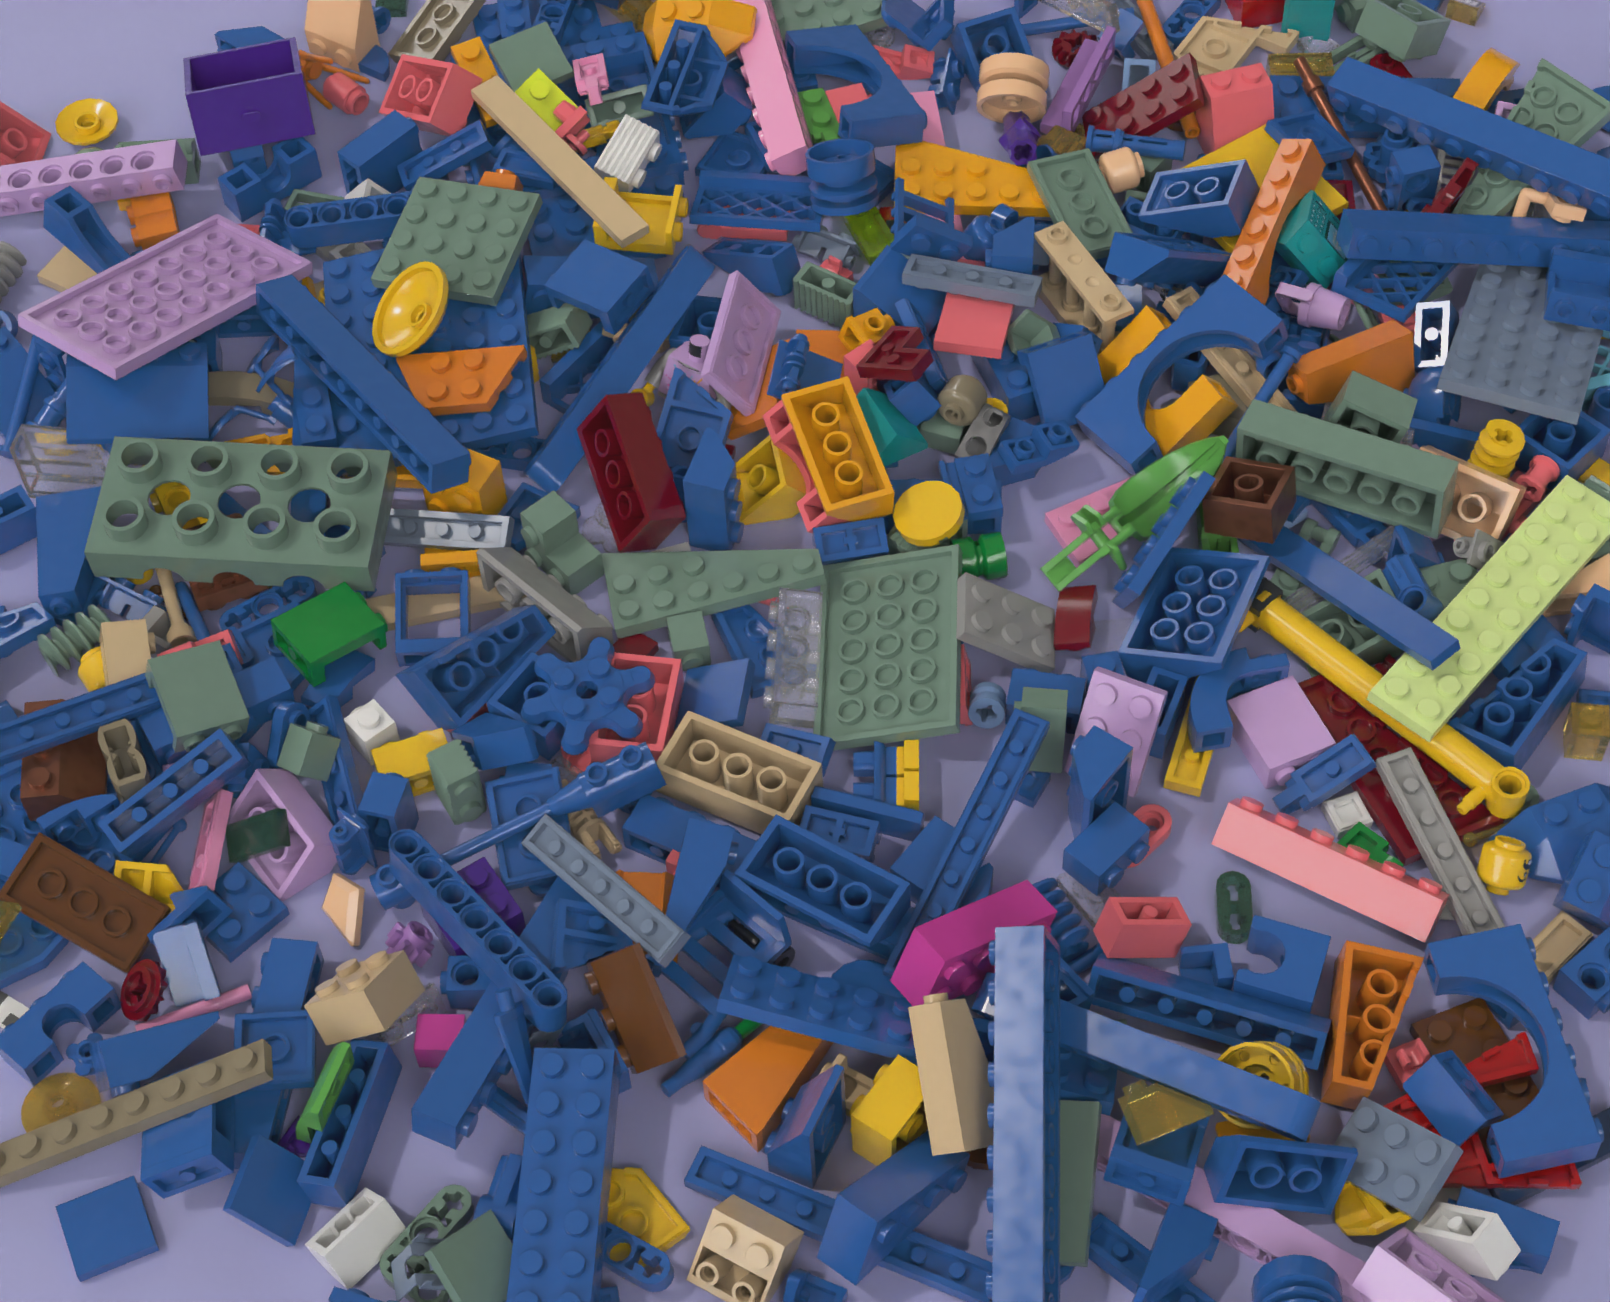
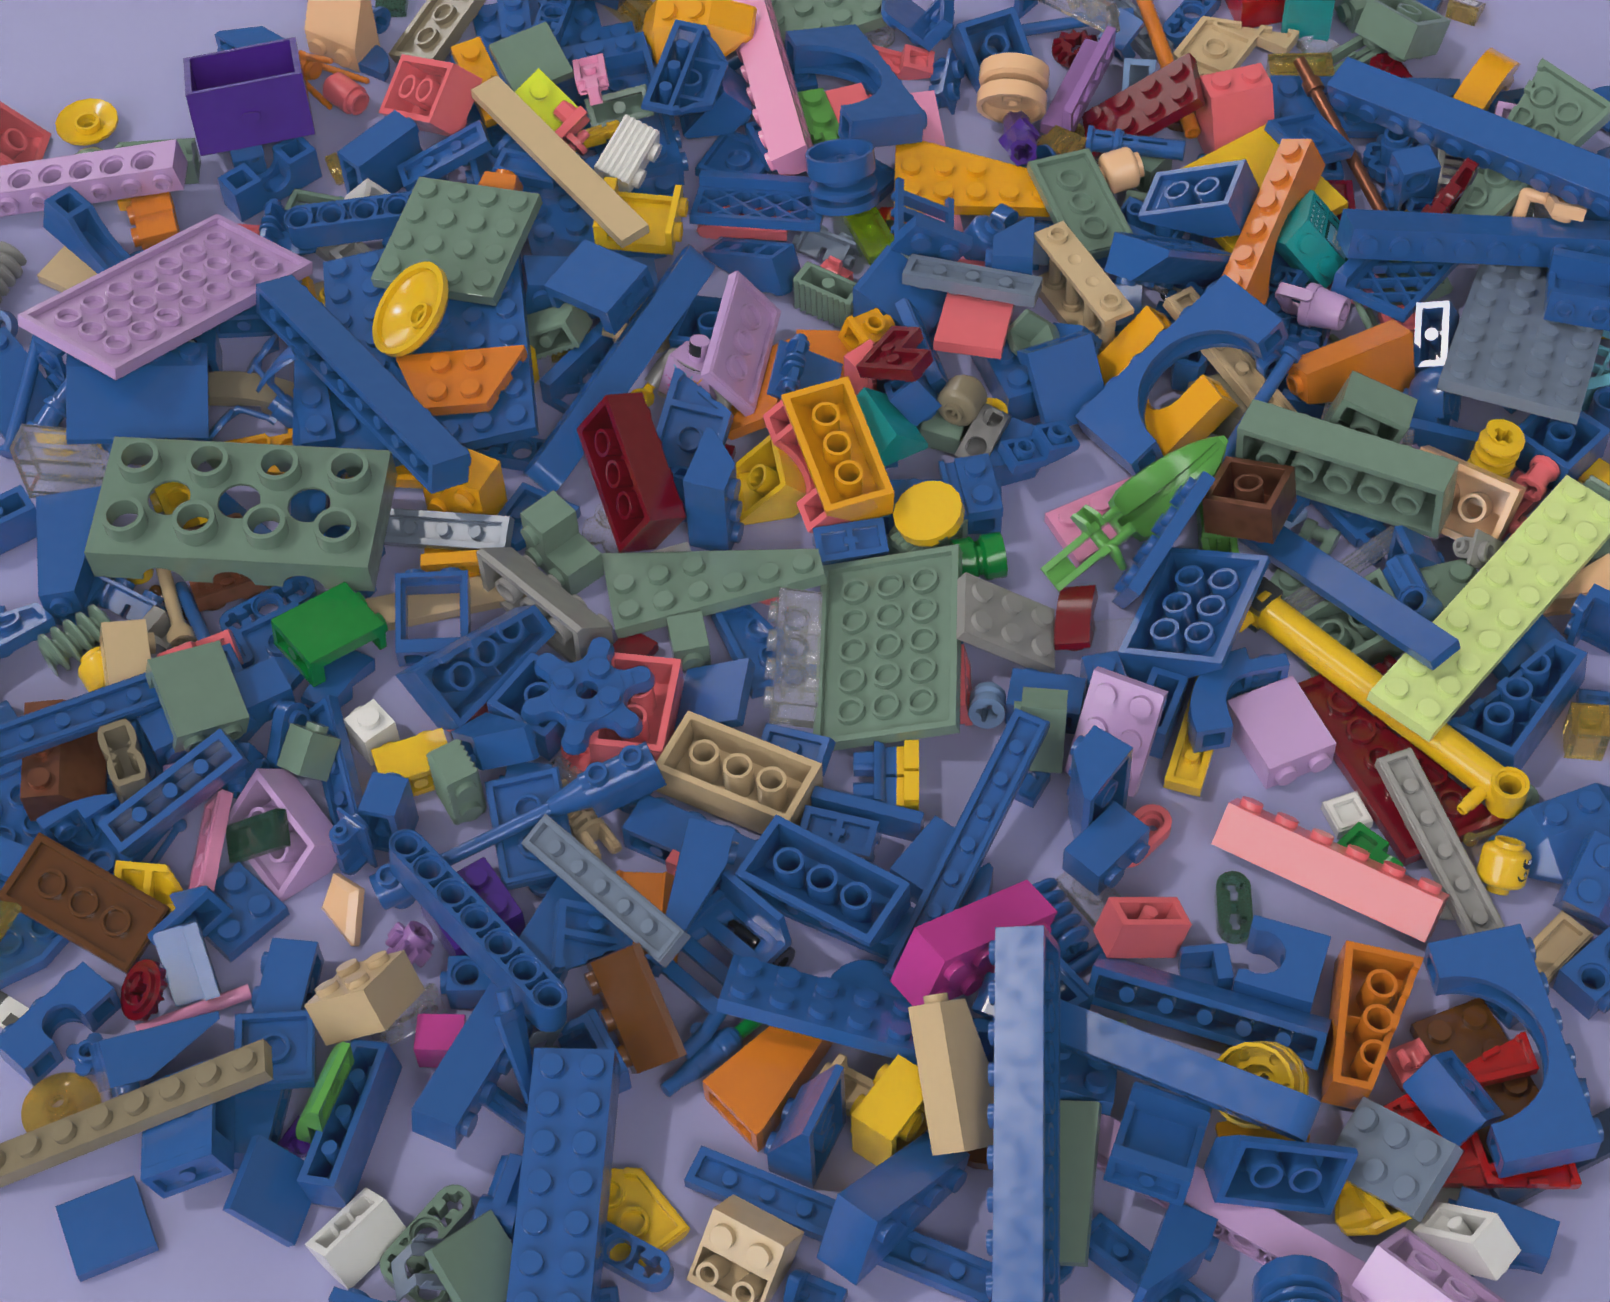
(334, 167): none -> clear yellow tile
(1158, 1110): clear yellow slope -> none
(1325, 776): blue hinge -> none

